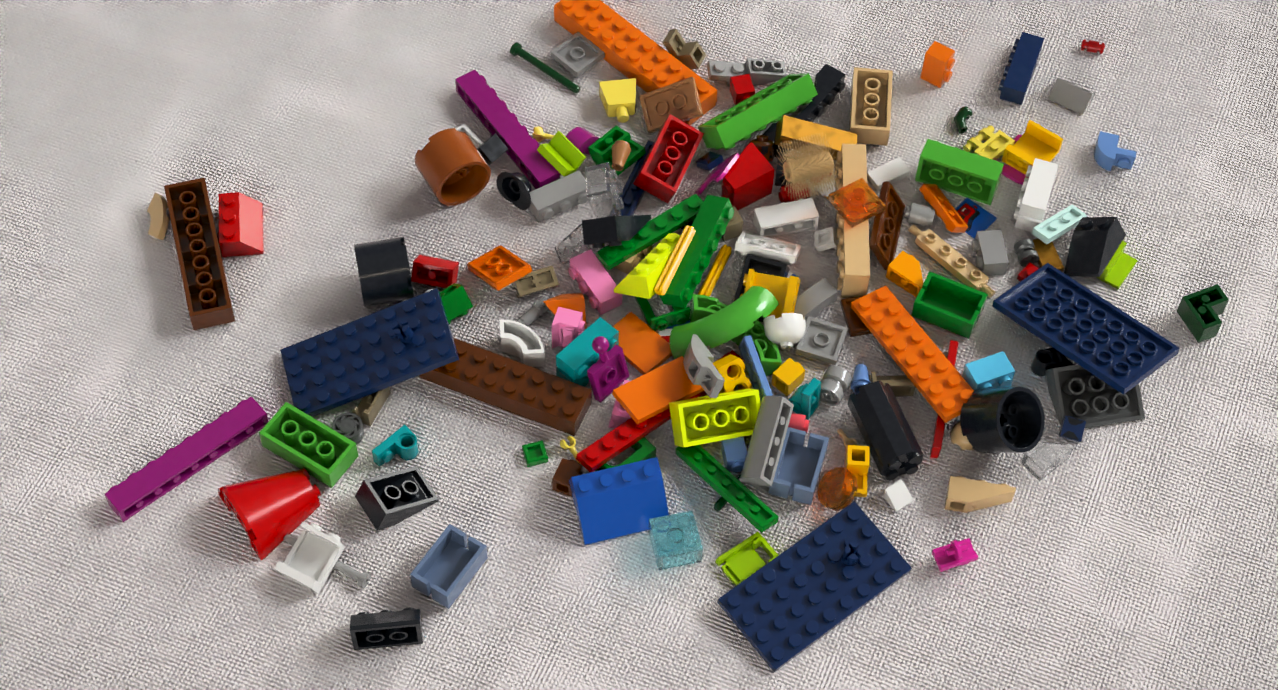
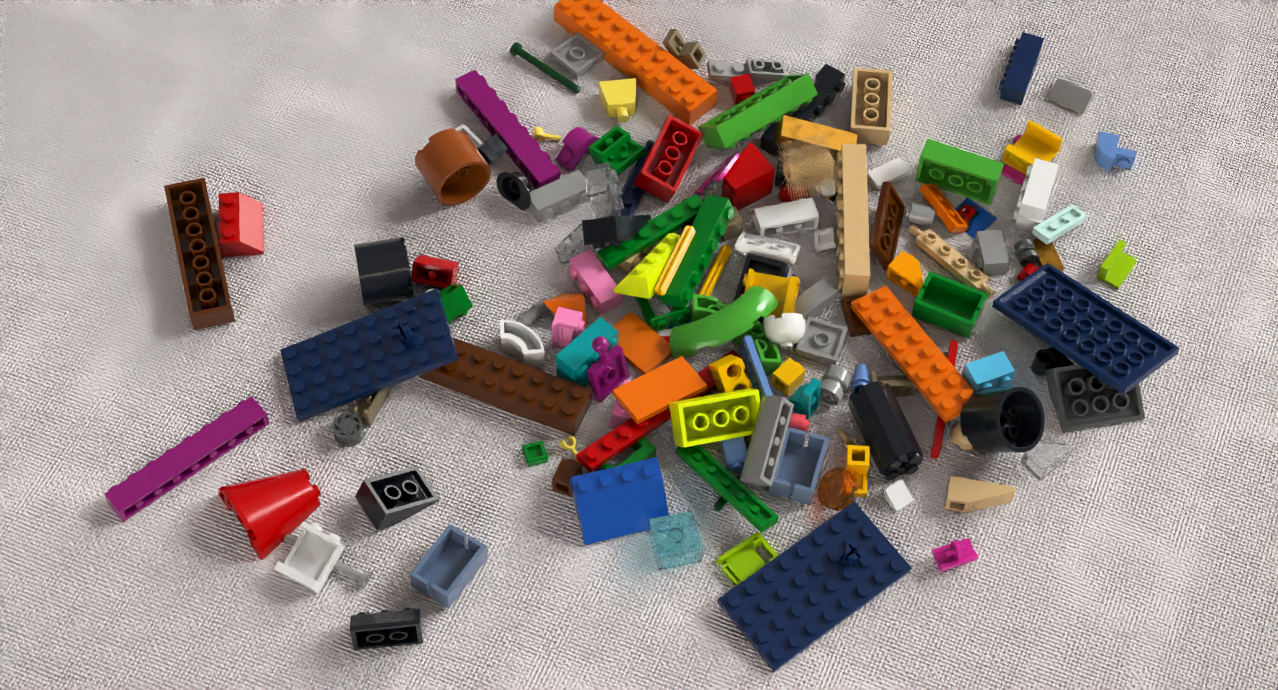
(159, 220): tan tile -> none
(308, 444): bright green brick -> none
(395, 445): teal plate -> none
(499, 267): orange tile -> none
(536, 281): dark tan hinge -> none
(562, 154): lime panel -> none
(620, 153): medium nougat cone -> none
(677, 99): medium nougat tile -> none
(700, 369): light grey slope -> none
(709, 161): dark blue tile -> none
(765, 146): reddish brown head -> none
(856, 202): clear orange plate -> none
(938, 64): orange brick -> none
(962, 114): dark green arm -> none
(993, 147): light yellow plate -> none
(1072, 428): dark blue tile -> none
(1092, 46): red piece -> none
(1093, 246): black slope -> none
(1201, 312): dark green brick -> none

